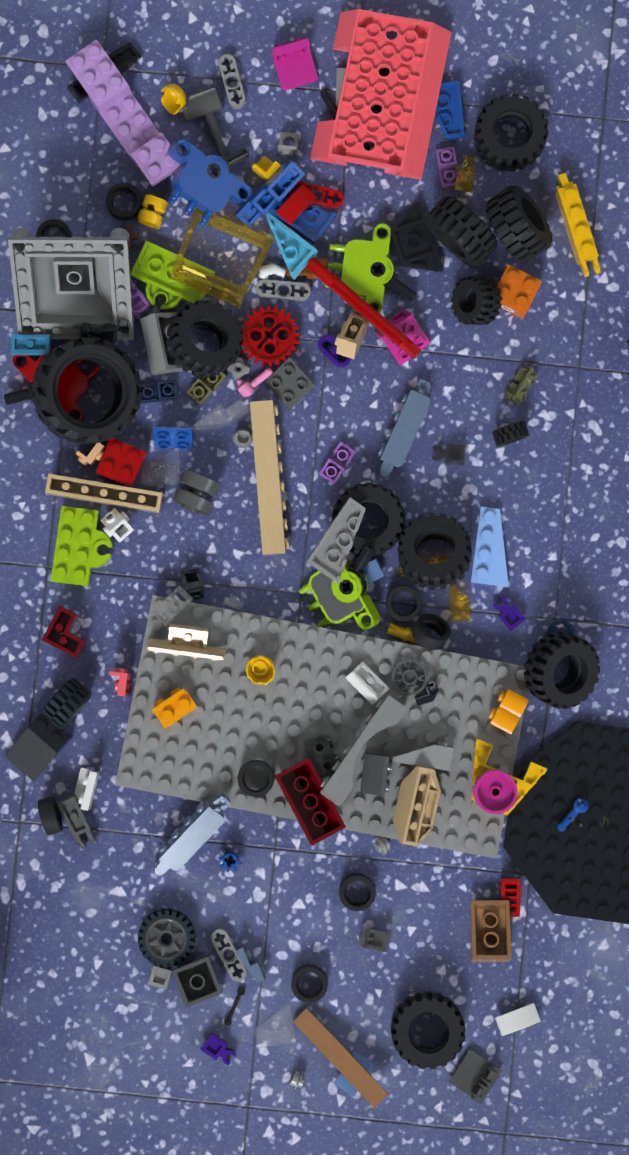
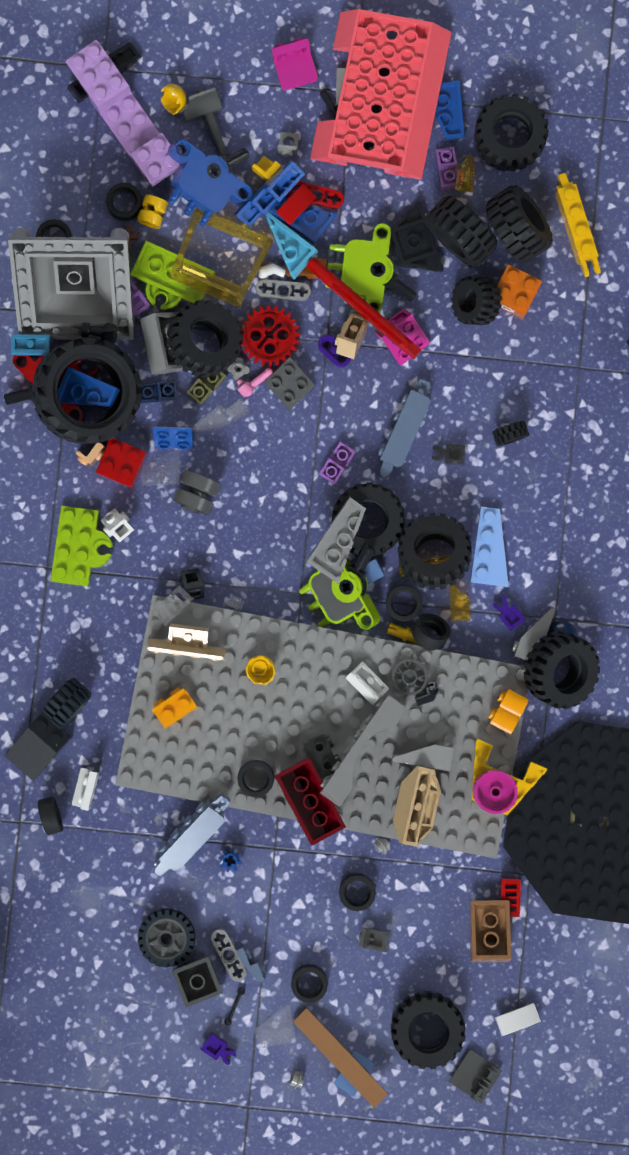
(60, 633): dark red brick -> none
(76, 820): dark grey hinge -> none
(85, 390): none -> blue wing
(104, 493): tan brick -> none
(124, 684): coral bracket -> none
(160, 977): light grey plate -> none
(240, 93): light grey beam -> none
(243, 438): light grey plate -> none
(267, 477): tan brick -> none
(374, 774): dark grey slope -> none
(526, 377): olive hinge -> none
(532, 635): none -> light grey slope
(579, 806): blue piece -> none

